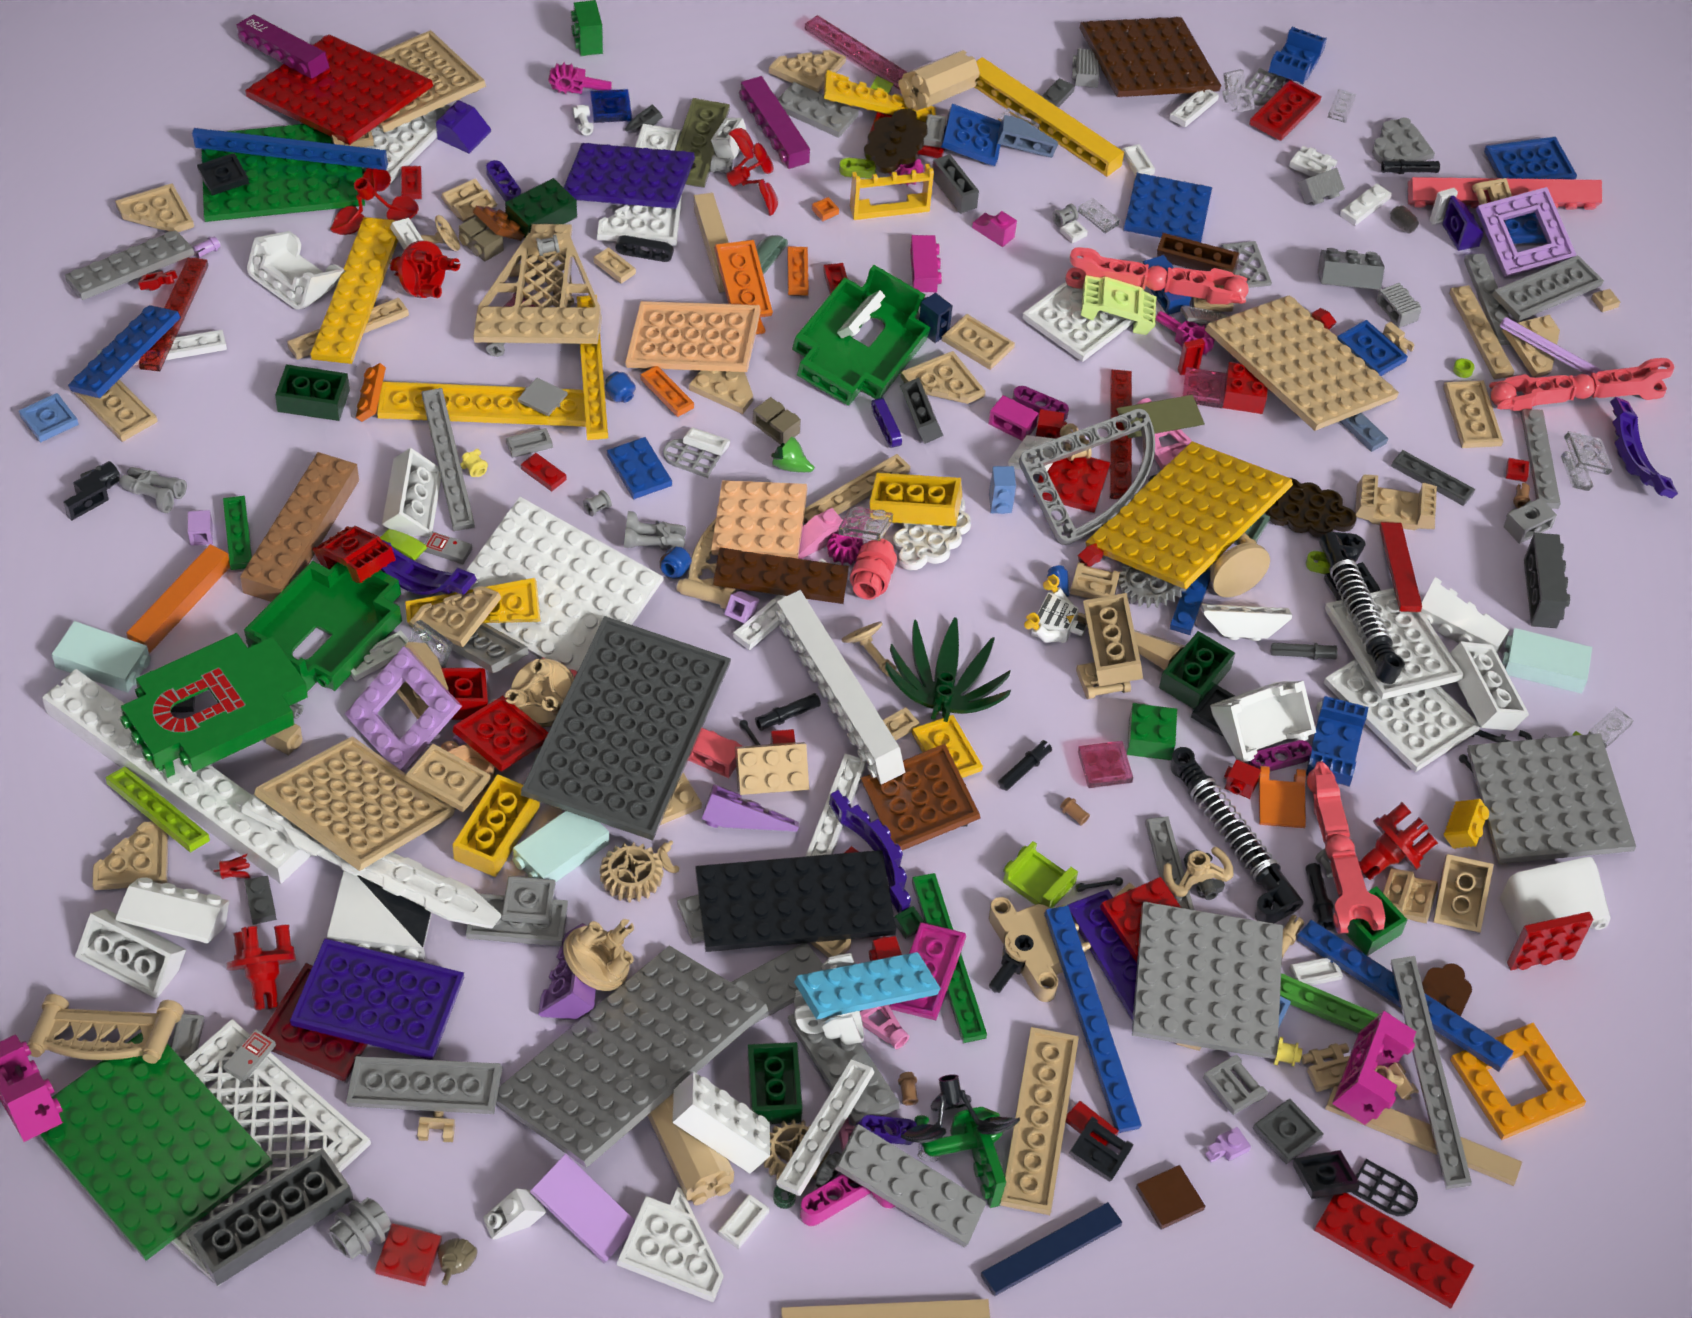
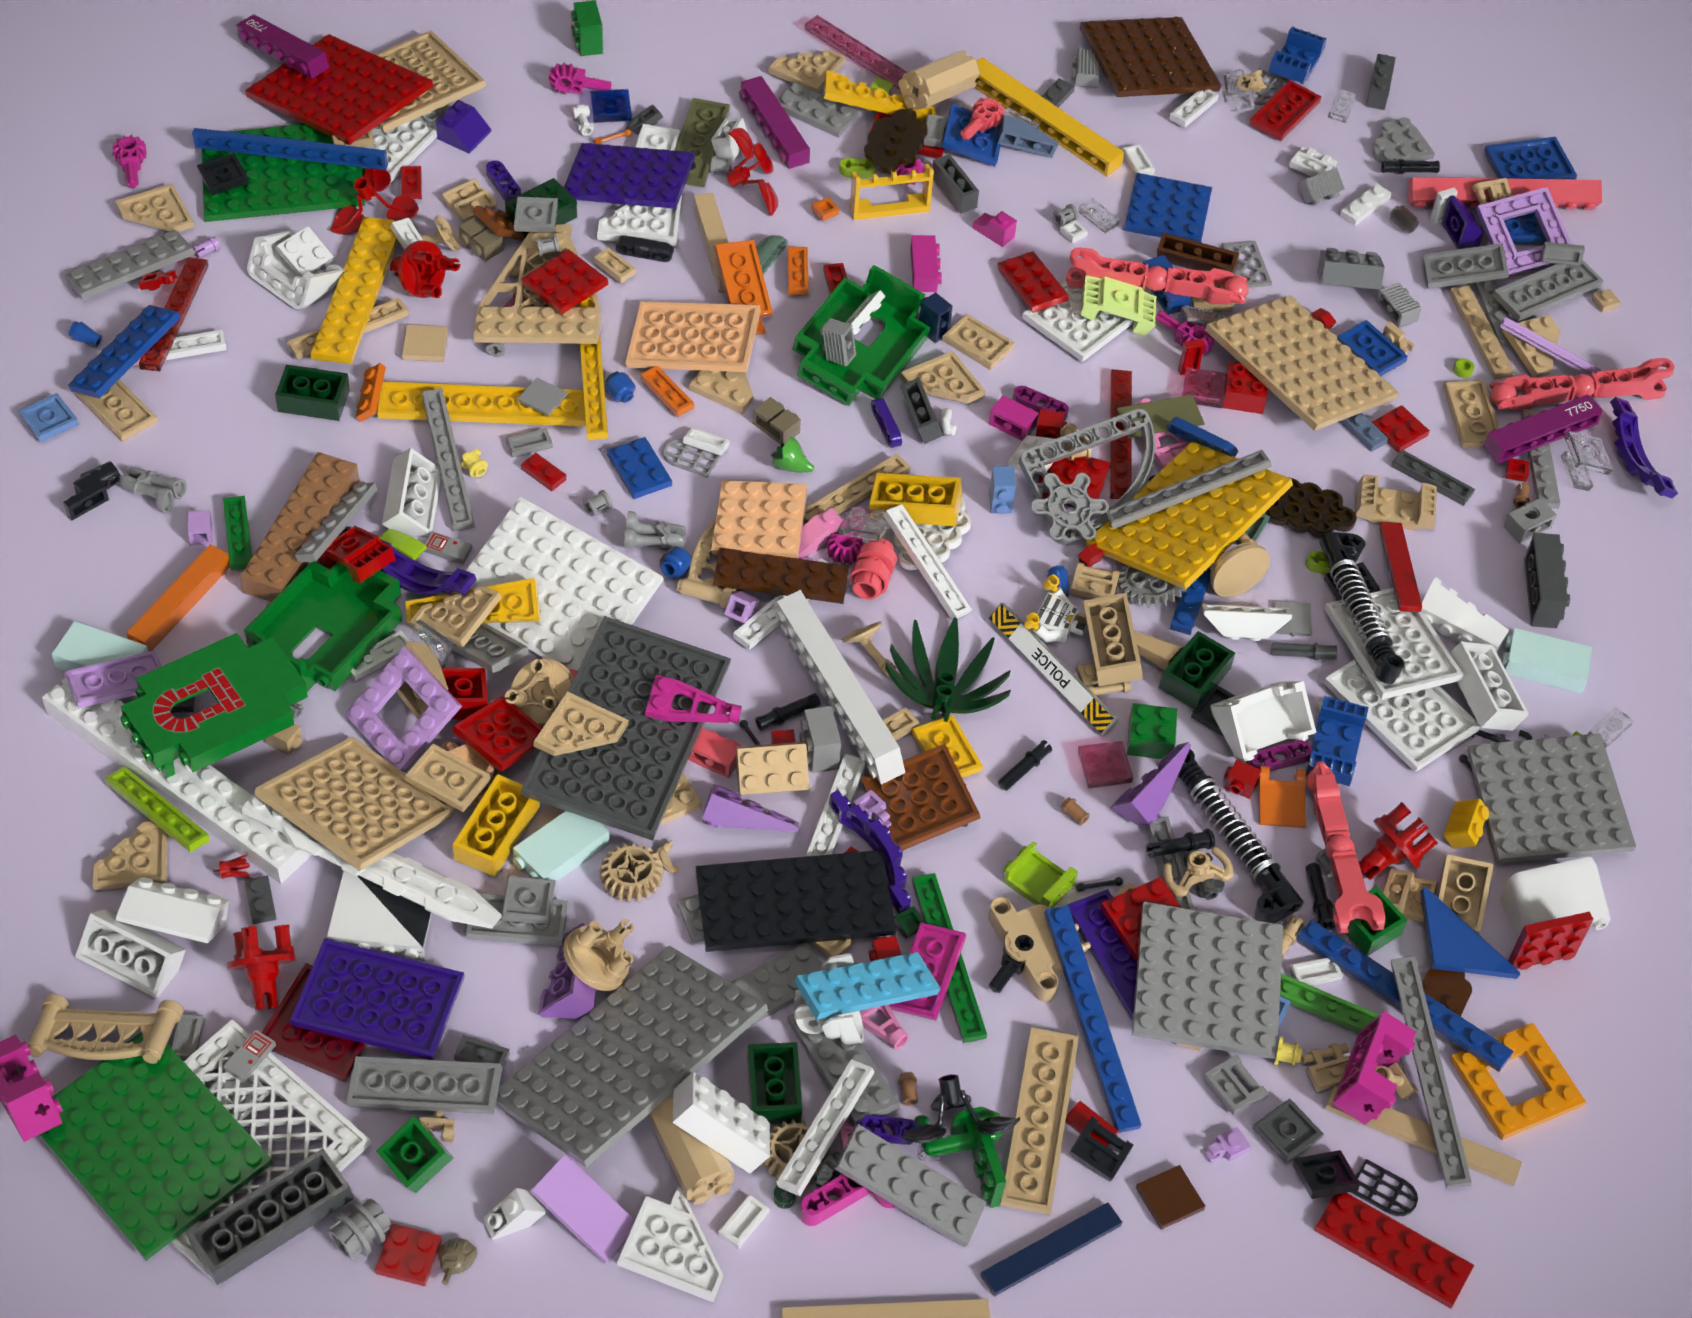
(82, 333): none -> blue cone
(109, 679): none -> lavender tile
(130, 154): none -> dark pink gear
(304, 252): none -> white plate
(336, 522): none -> light grey plate
(414, 1154): none -> green brick
(425, 343): none -> tan tile
(479, 1051): none -> dark grey plate
(536, 214): none -> light grey plate
(565, 281): none -> red plate
(579, 726): none -> tan plate
(627, 132): none -> orange hinge
(662, 697): none -> dark pink plate
(821, 739): none -> light grey brick
(838, 341): none -> light grey brick
(874, 807): none -> lavender plate
(927, 562): none -> white plate
(947, 428): none -> white arm
(985, 114): none -> coral gear
(1033, 282): none -> red plate
(1053, 669): none -> tile
(1075, 495): none -> light grey plate
(1148, 798): none -> medium lavender wedge
(1187, 489): none -> light grey tile
(1187, 843): none -> black pin
(1191, 432): none -> blue beam
(1252, 81): none -> tan connector
(1301, 619): none -> light grey piece
(1380, 82): none -> dark grey brick
(1401, 428): none -> red plate
(1456, 945): none -> blue tile
(1465, 266): none -> light grey plate
(1542, 428): none -> magenta brick
(1562, 253): none -> light grey tile

